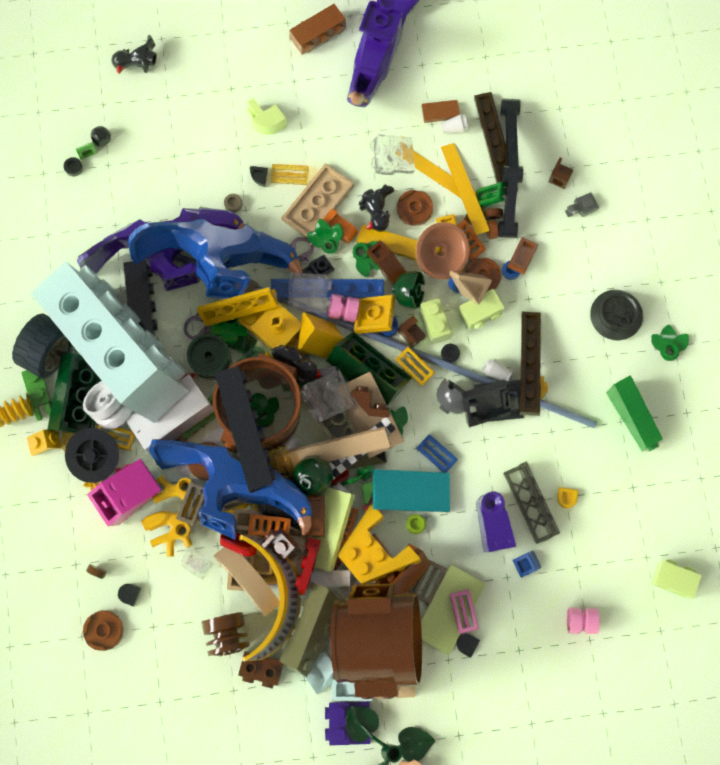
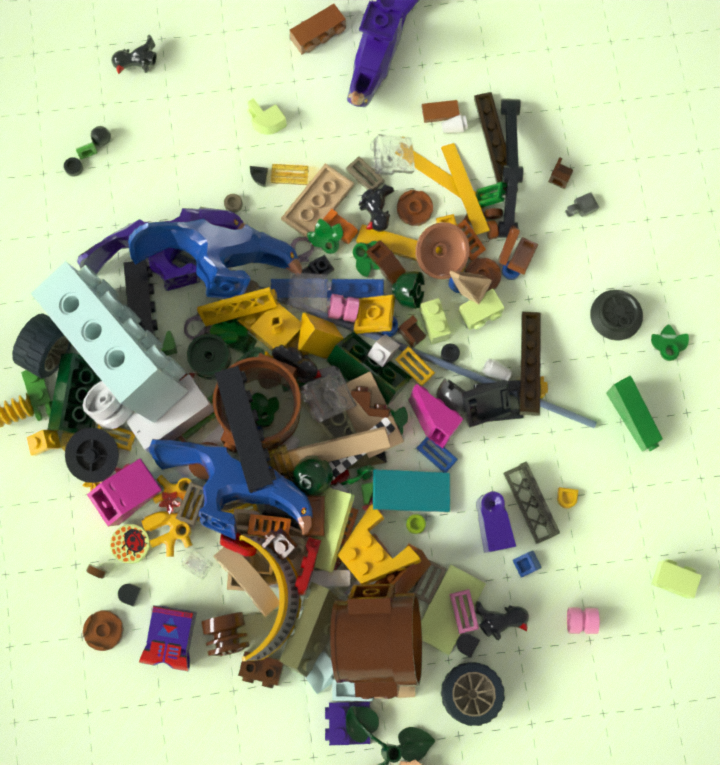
(130, 544): none -> tile
(169, 344): none -> bright green slope
(169, 501): none -> clear red plant
(169, 638): none -> piece
(375, 185): none -> dark tan tile
(383, 350): none -> white brick
(434, 417): none -> dark pink slope
(472, 694): none -> wheel
(495, 622): none -> black animal
(508, 245): none -> dark orange tile

